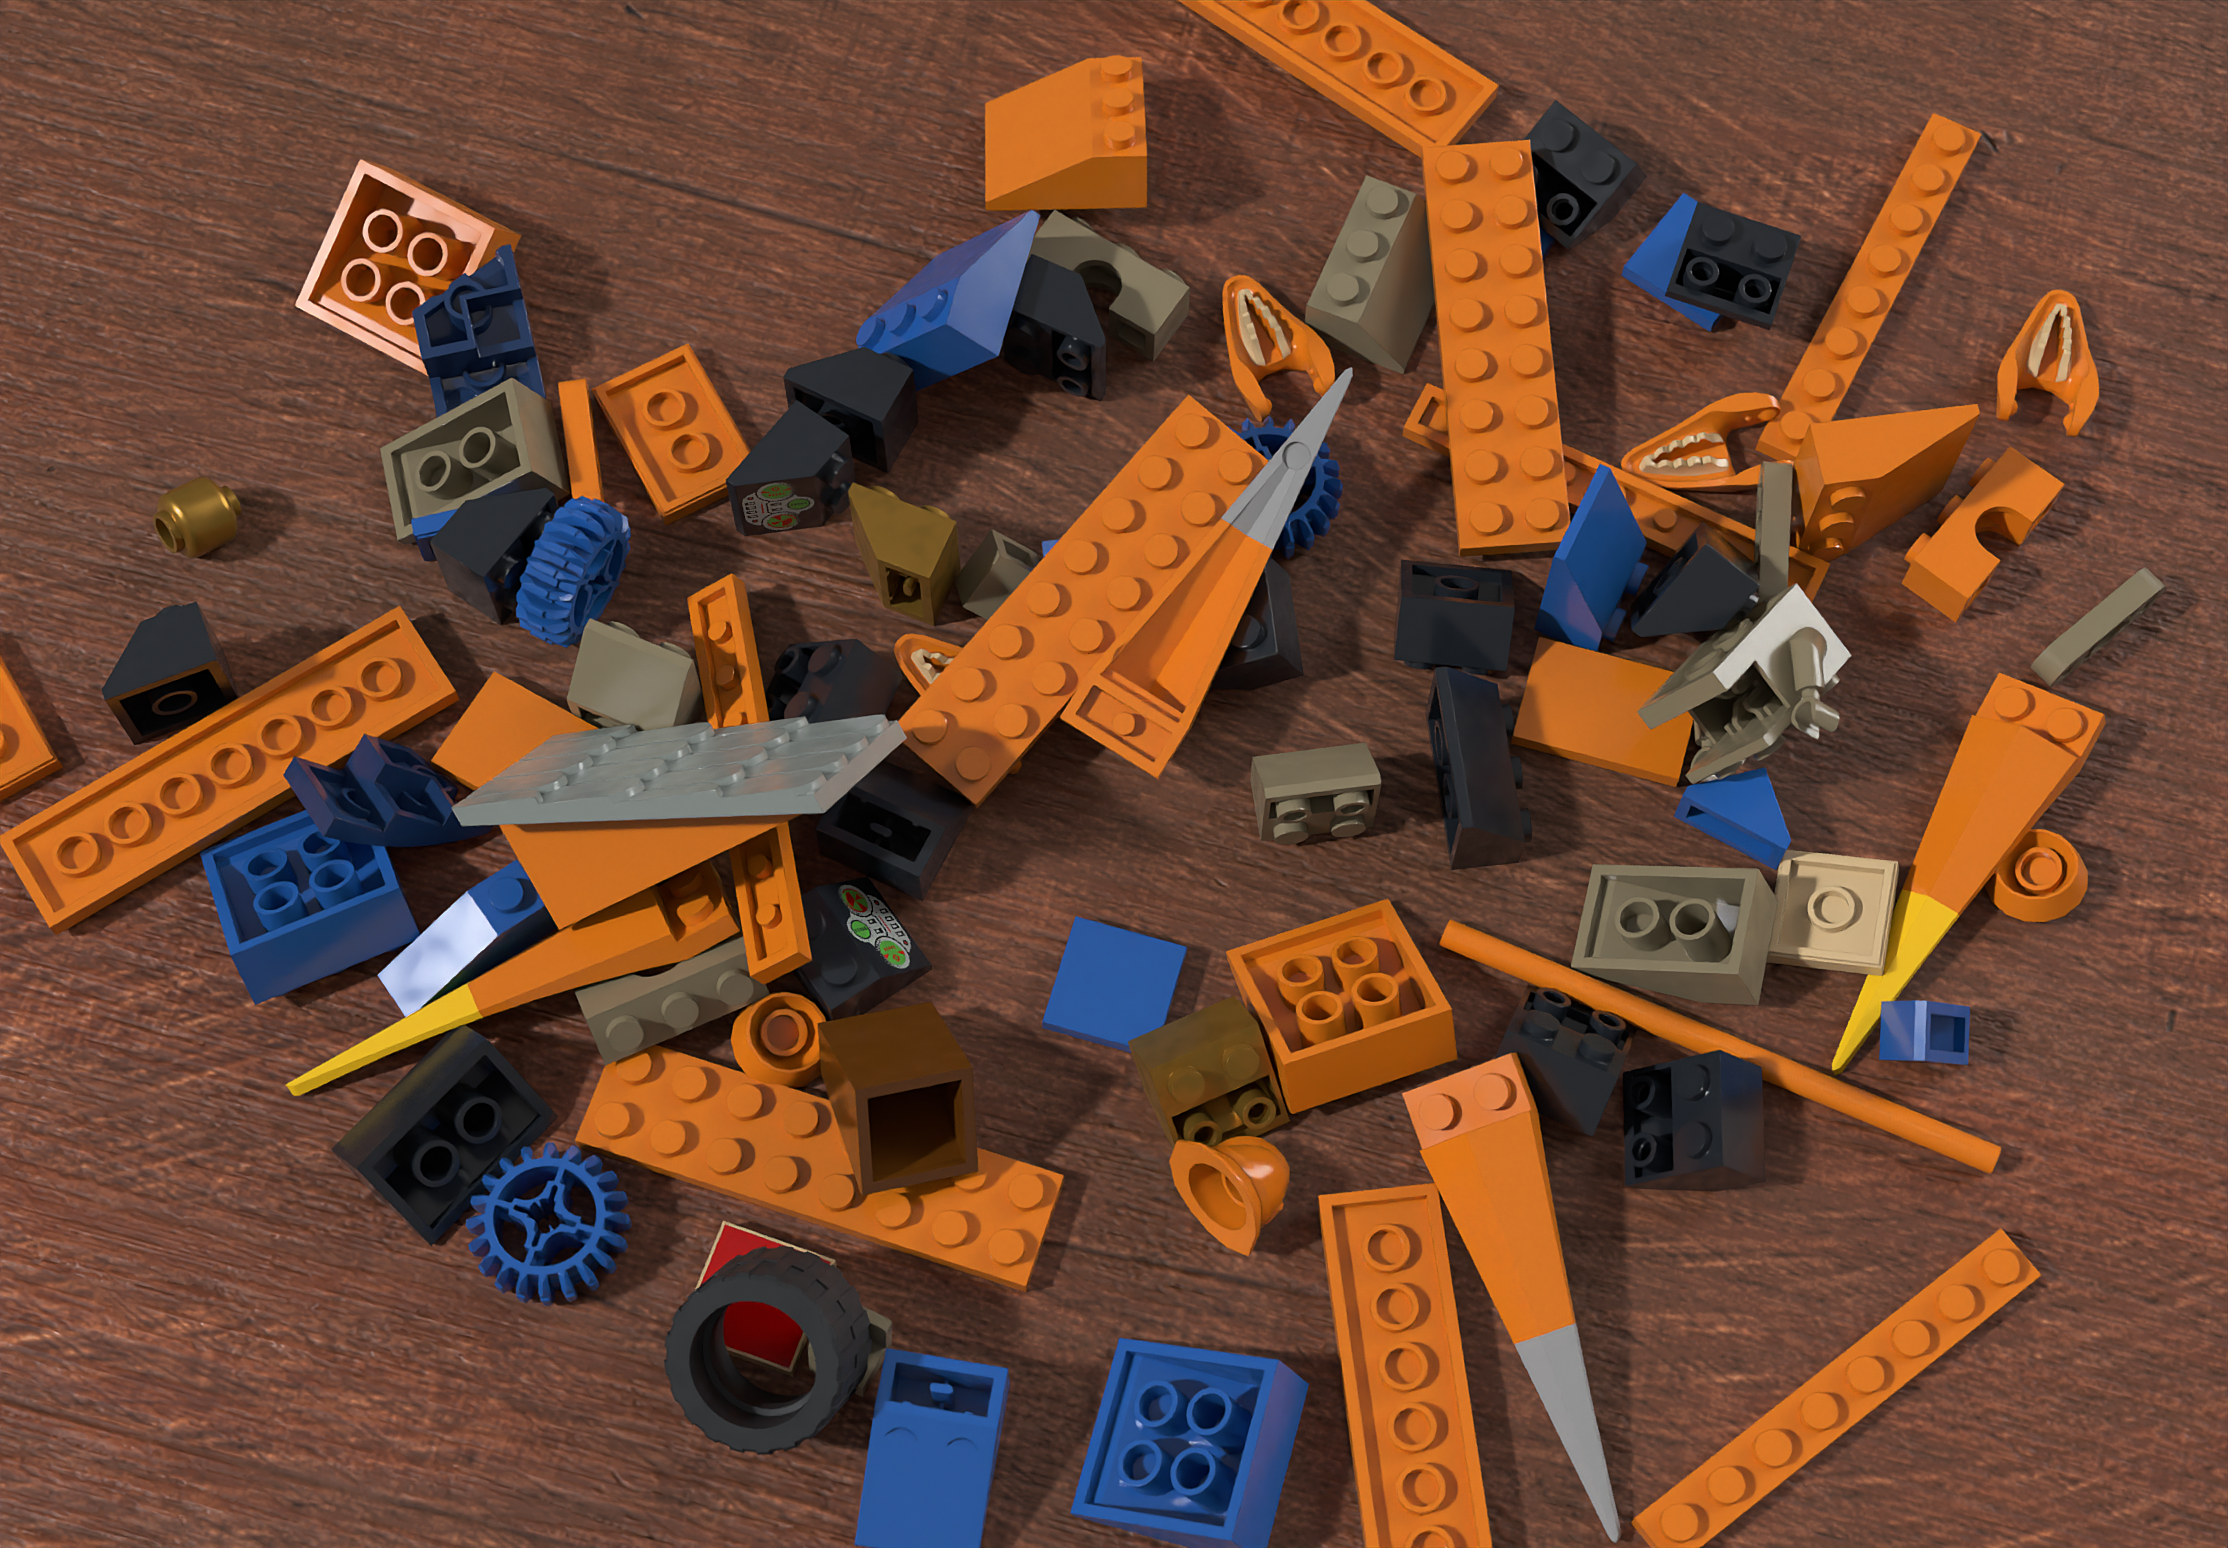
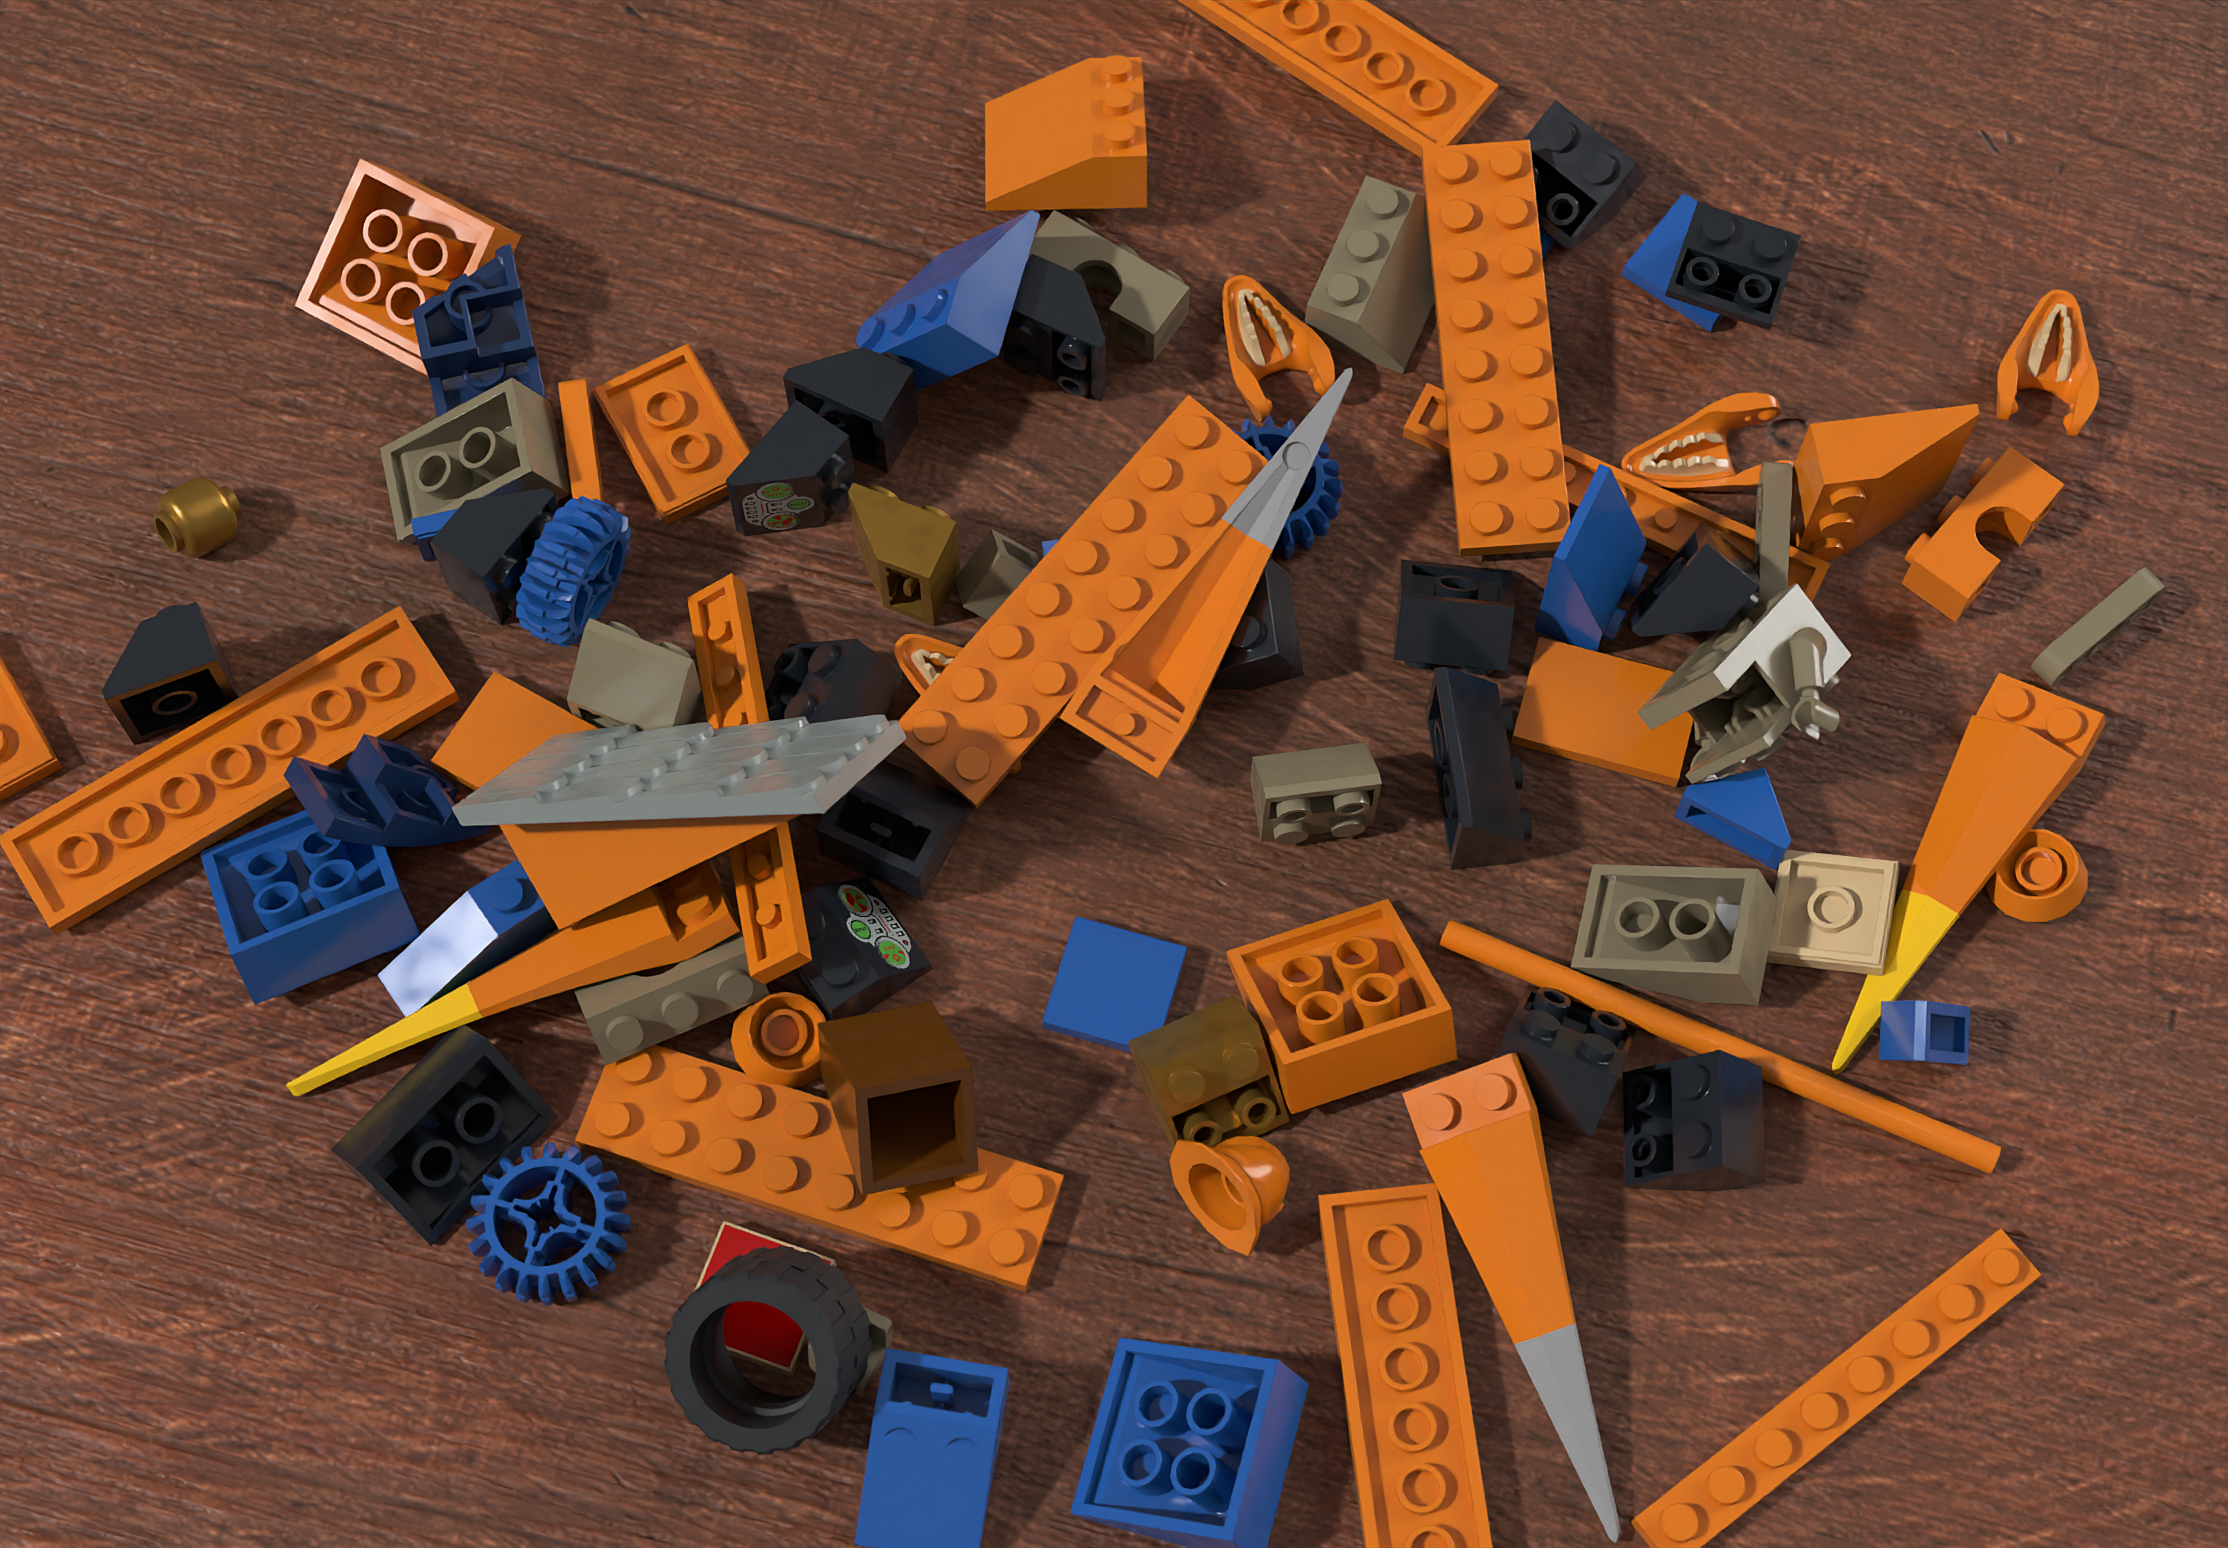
(1870, 286): orange plate -> none

